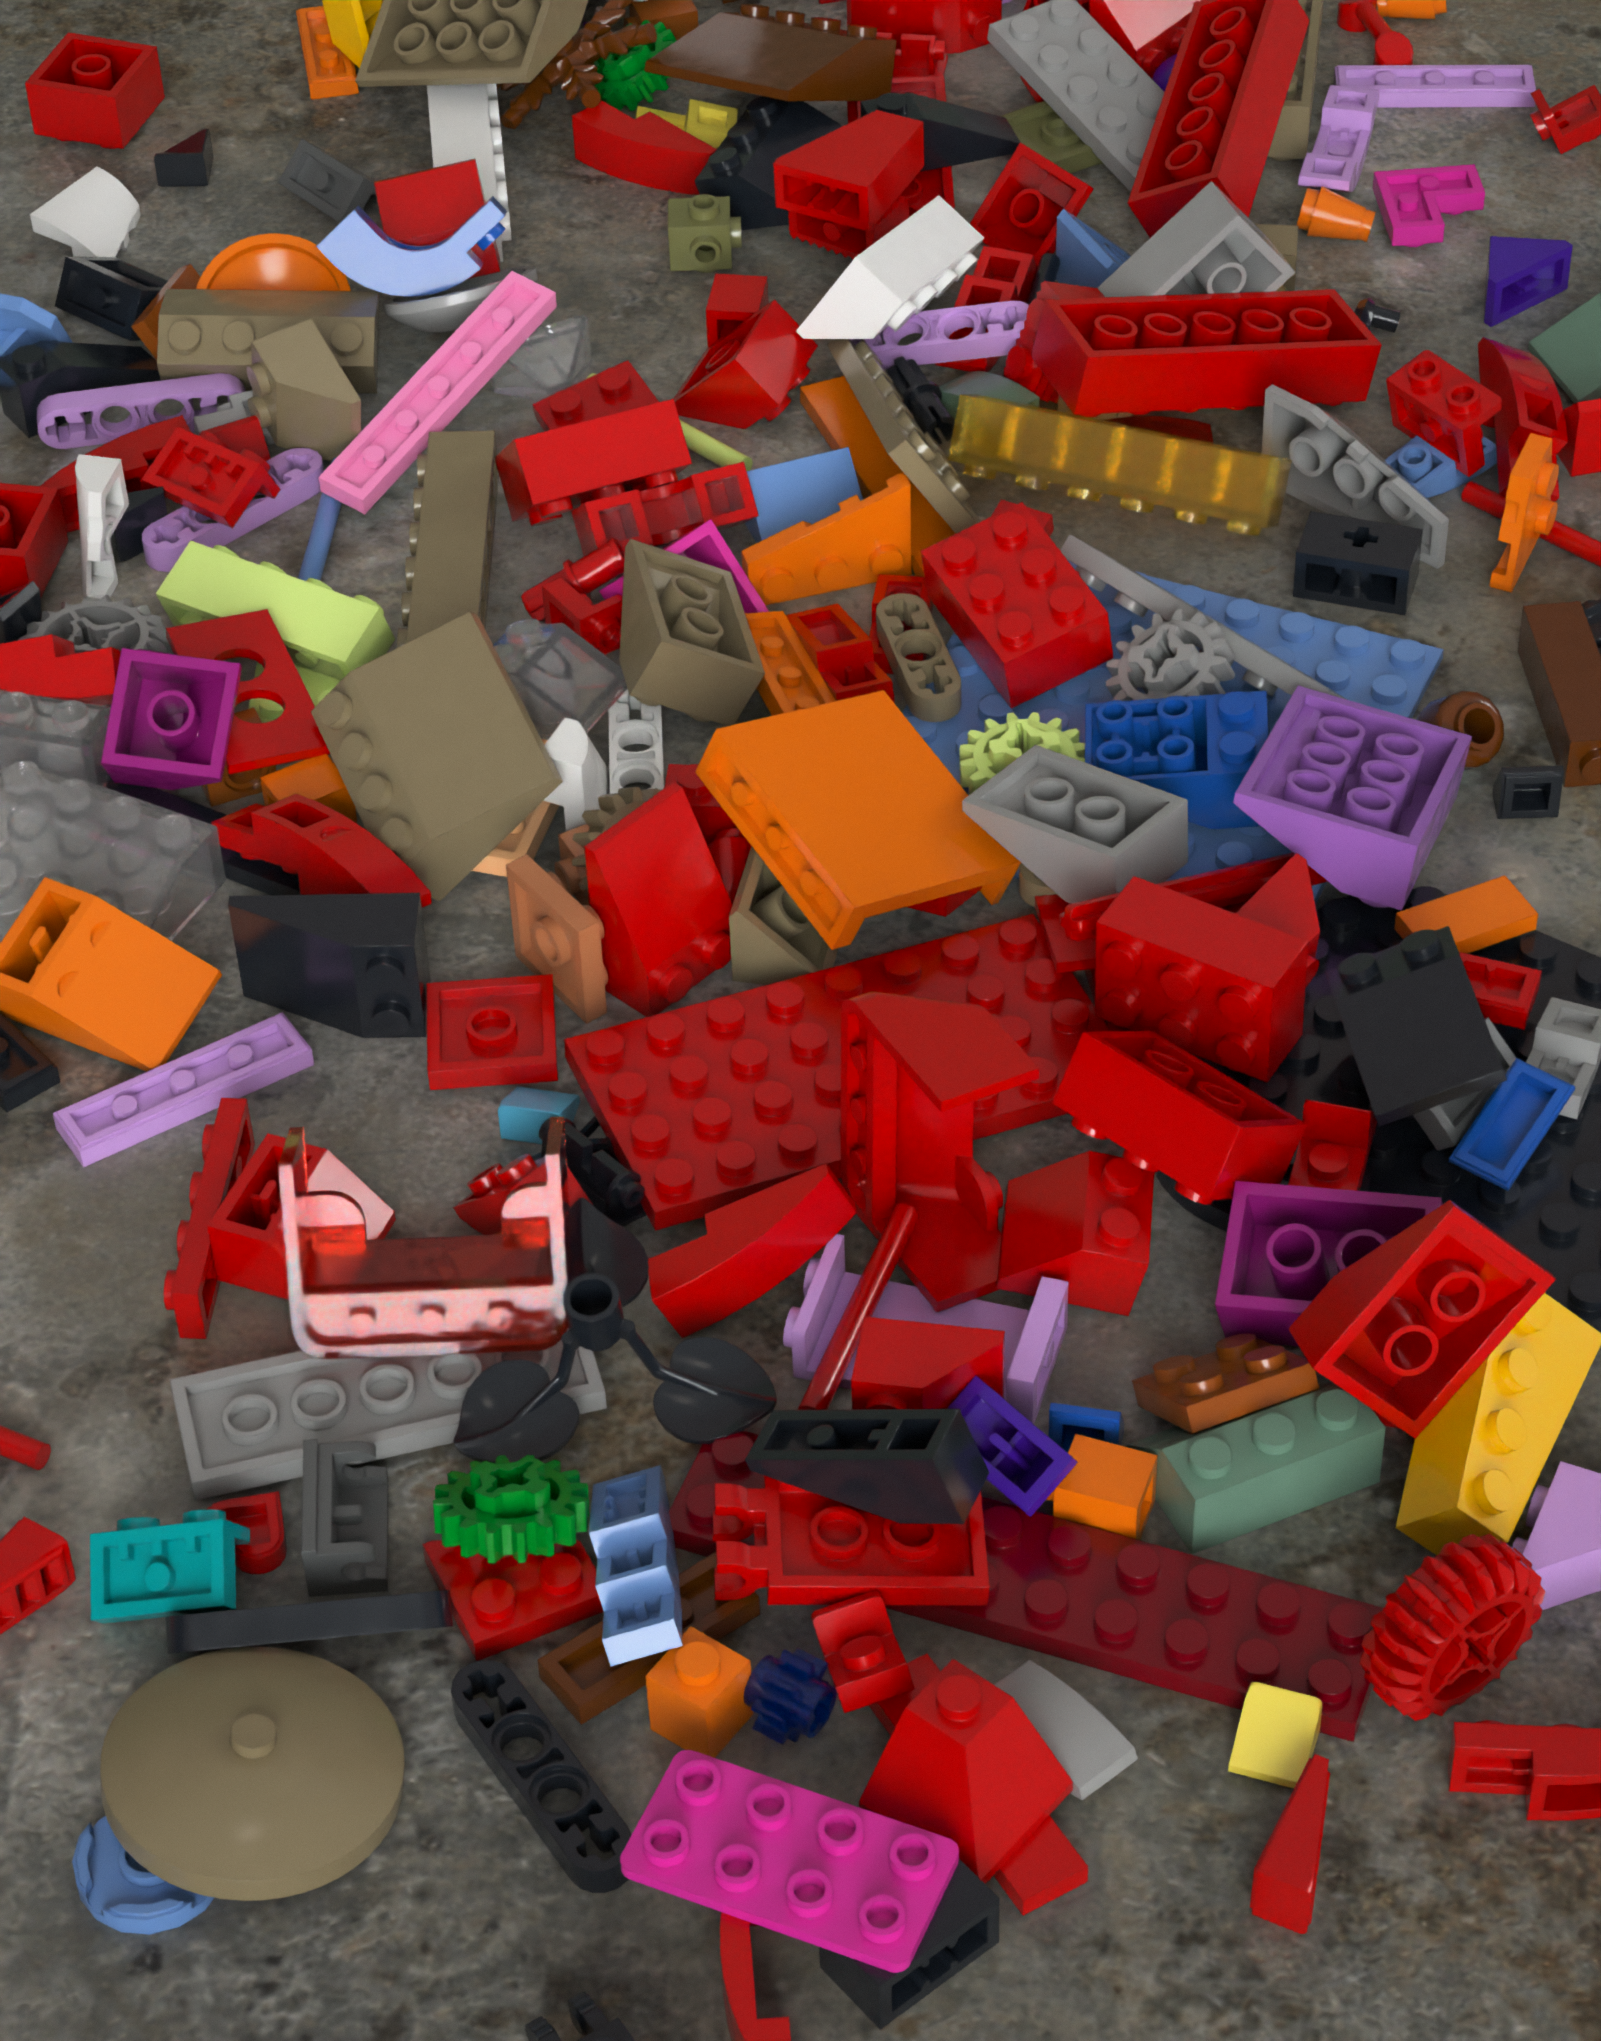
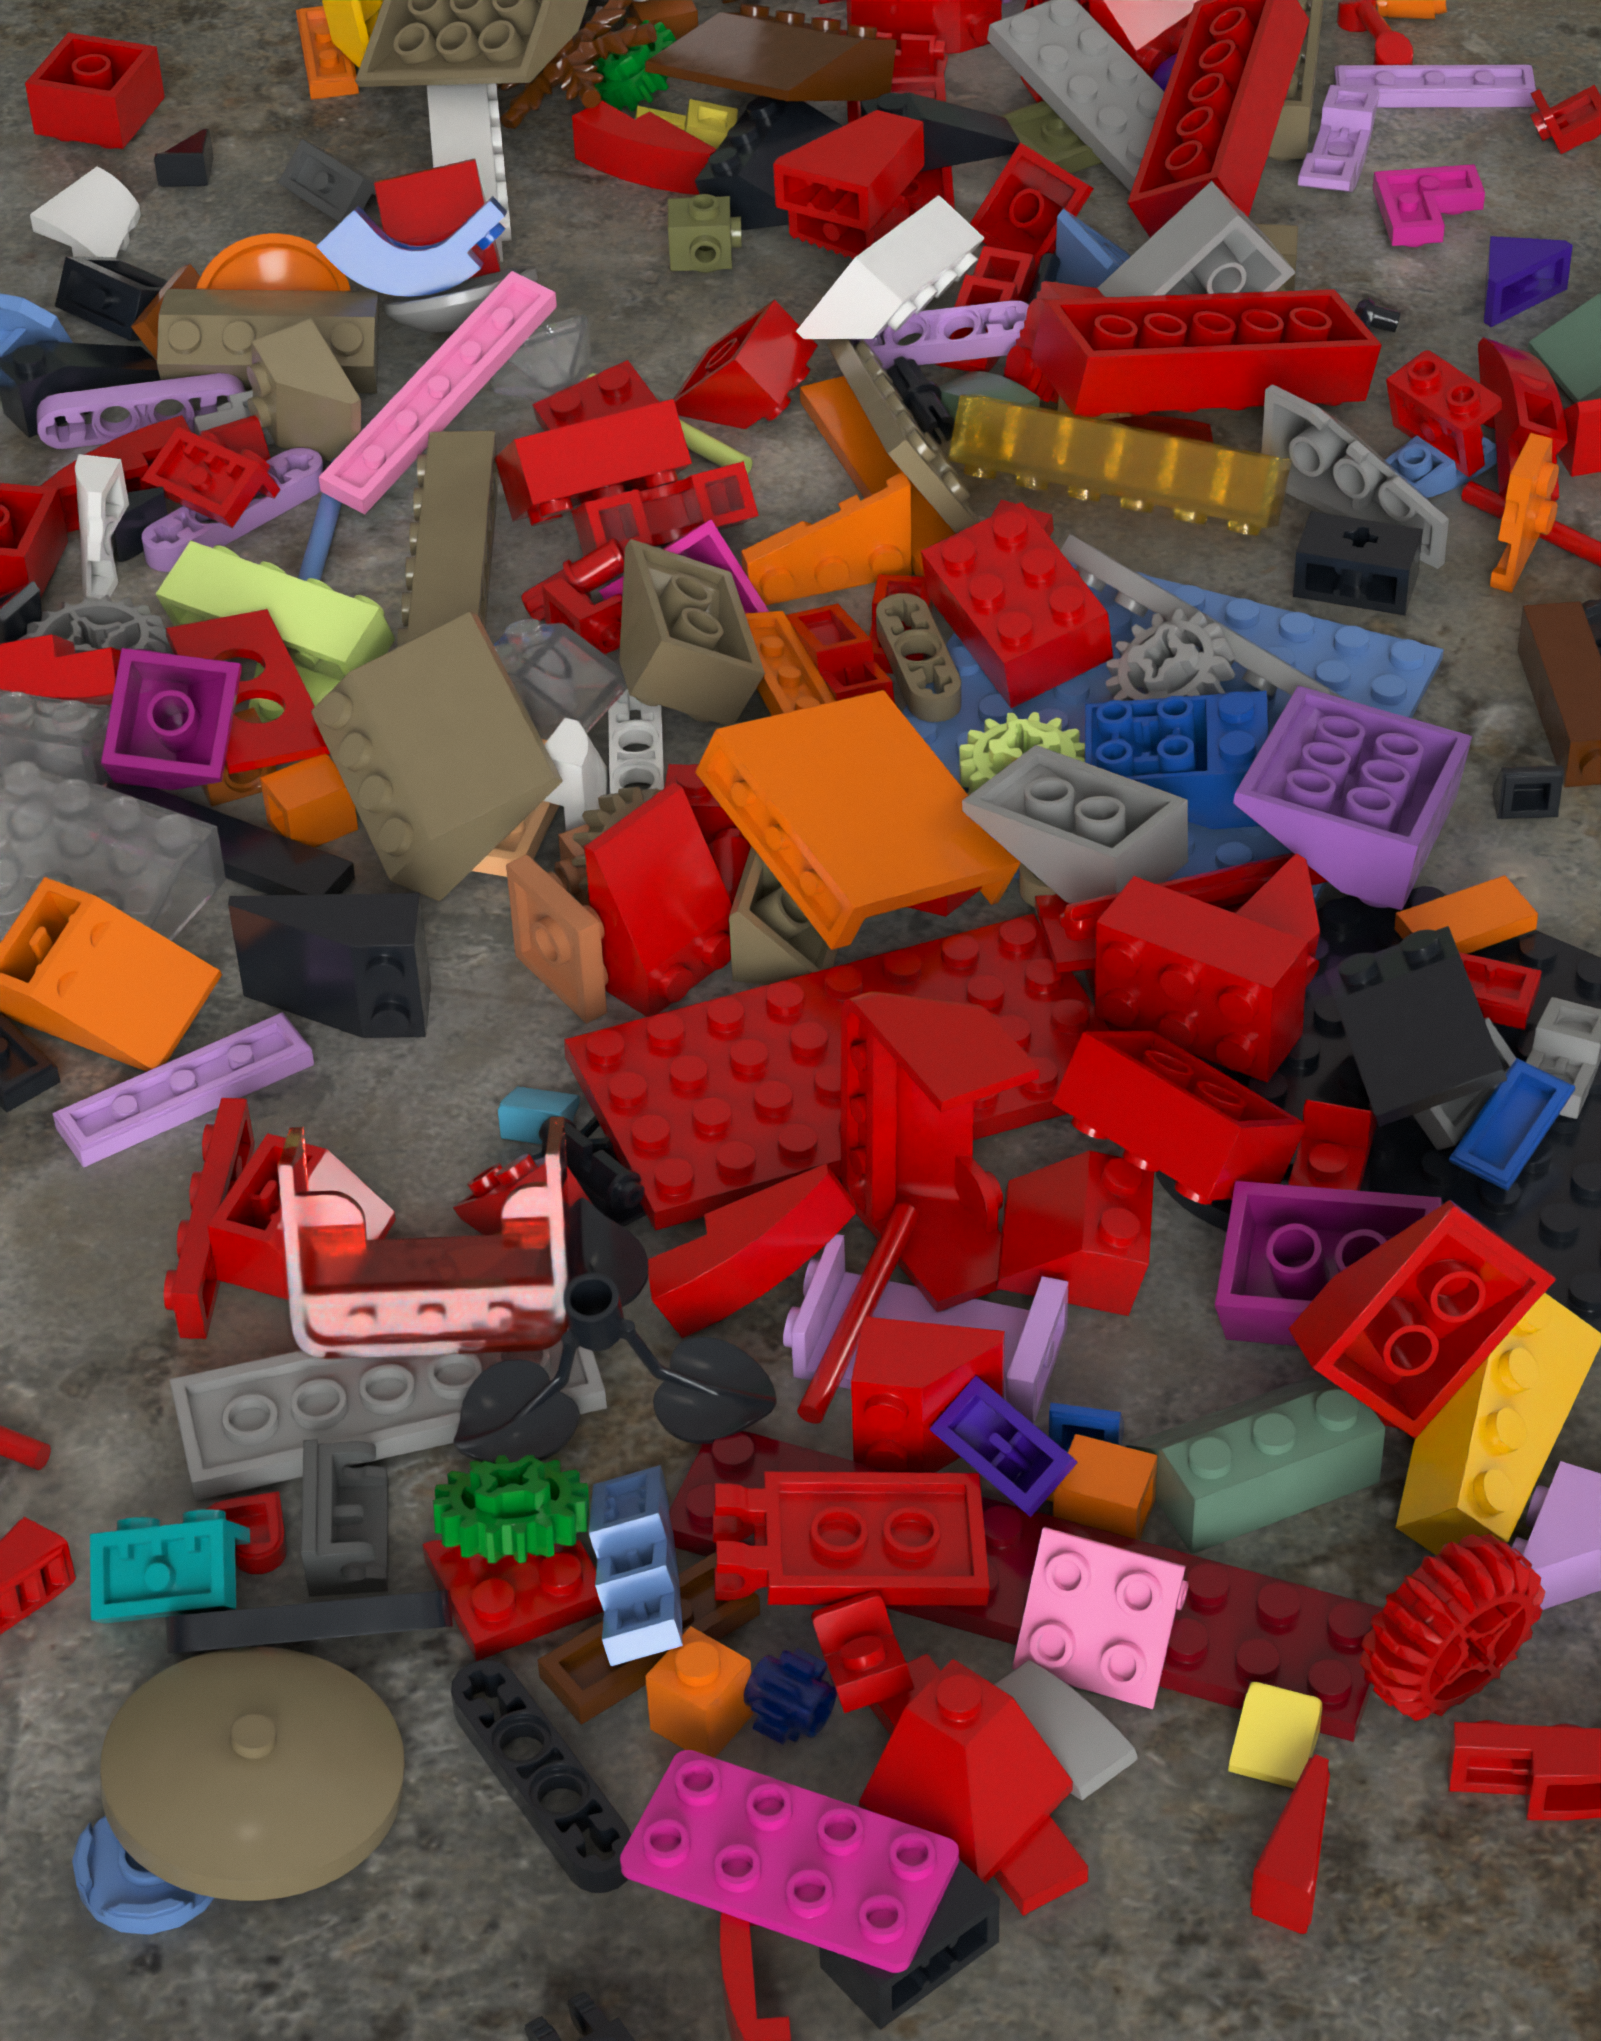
(320, 847): red slope -> none
(491, 1032): red plate -> none
(732, 302): red brick -> none
(800, 491): medium blue slope -> none
(882, 1461): black slope -> none
(1100, 1616): none -> bright pink hinge
(1224, 1384): dark orange plate -> none
(1334, 216): orange cone -> none
(1470, 715): reddish brown head -> none

